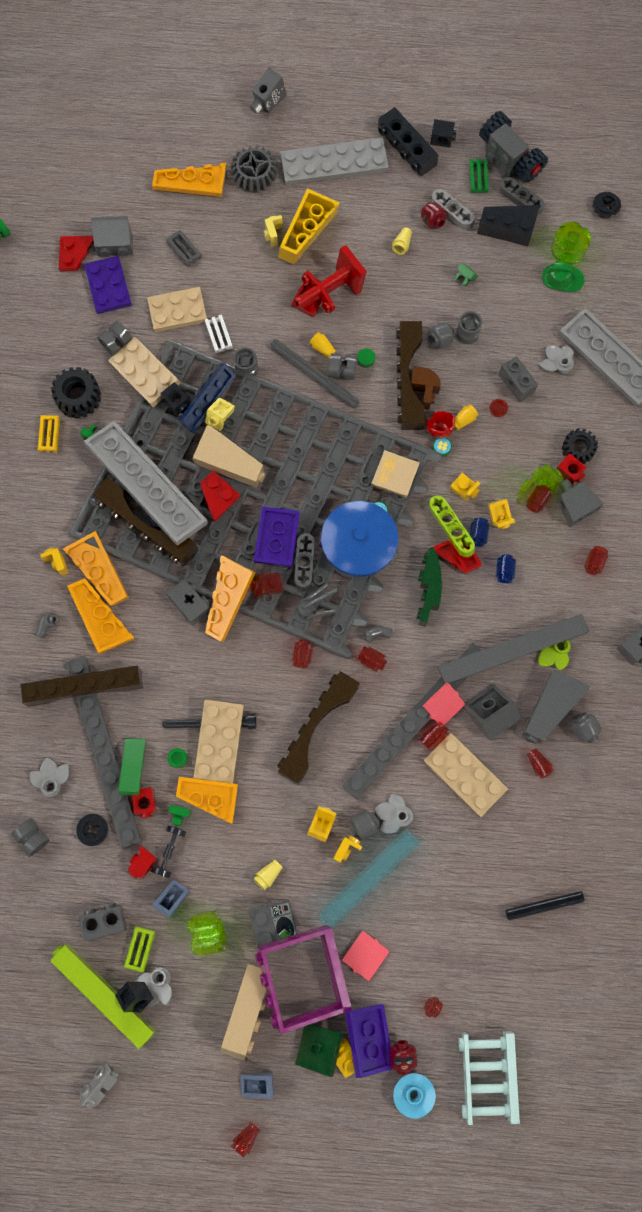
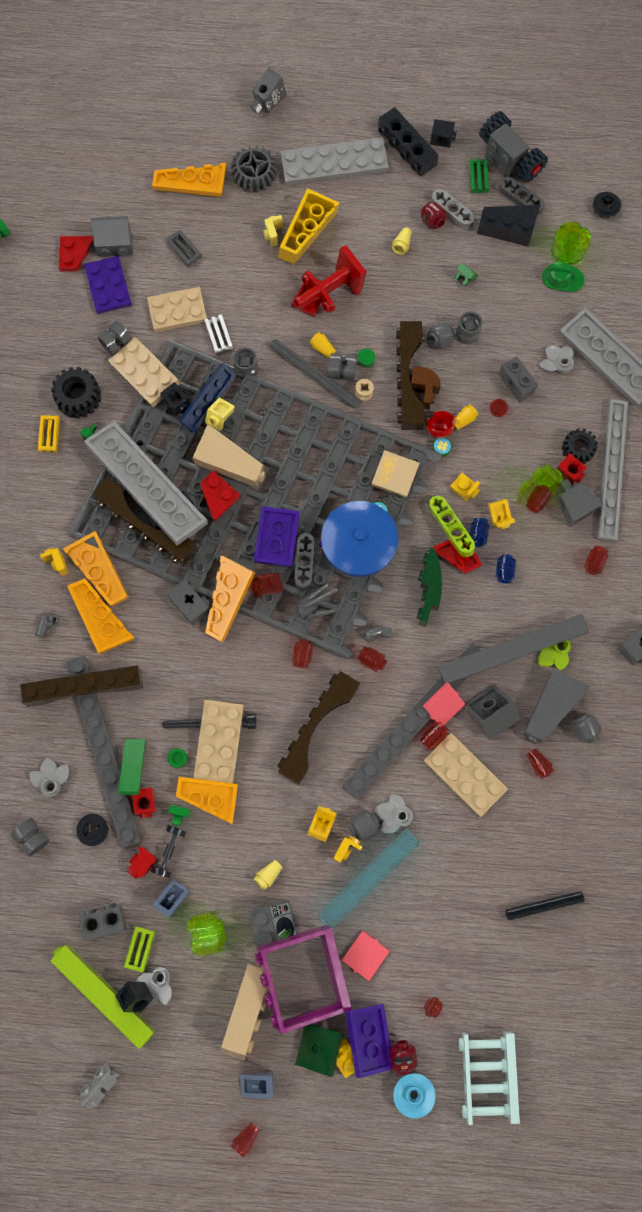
(364, 394): none -> tan wheel
(612, 470): none -> light grey tile

